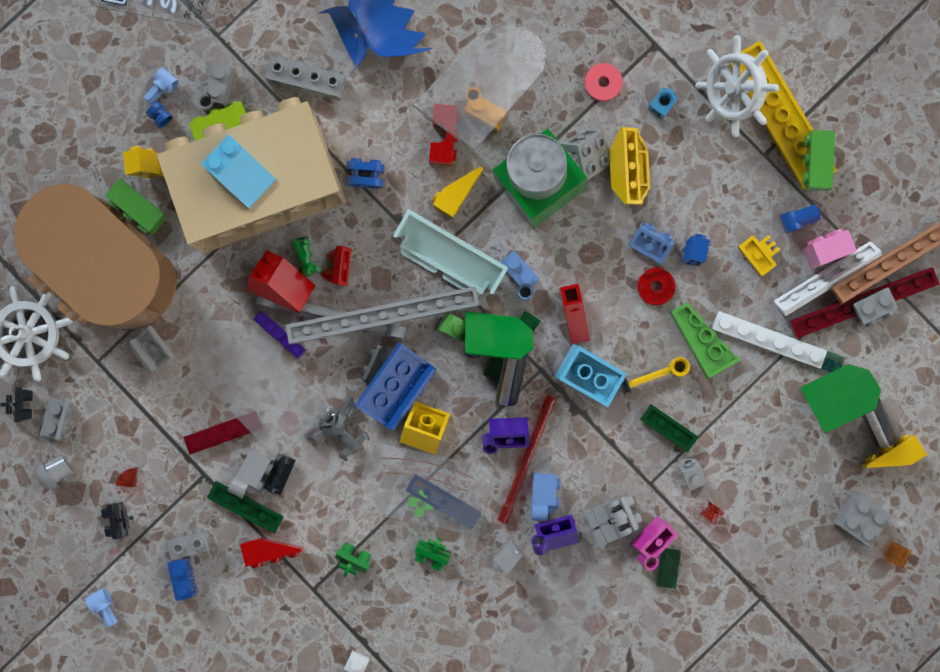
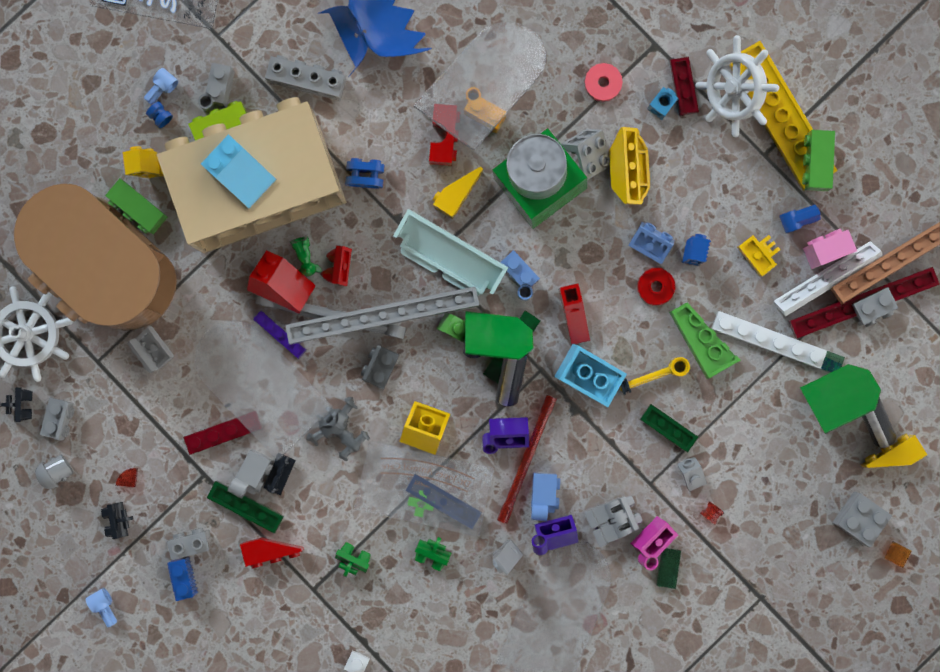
(396, 387): blue bracket -> none
(684, 86): none -> dark red tile

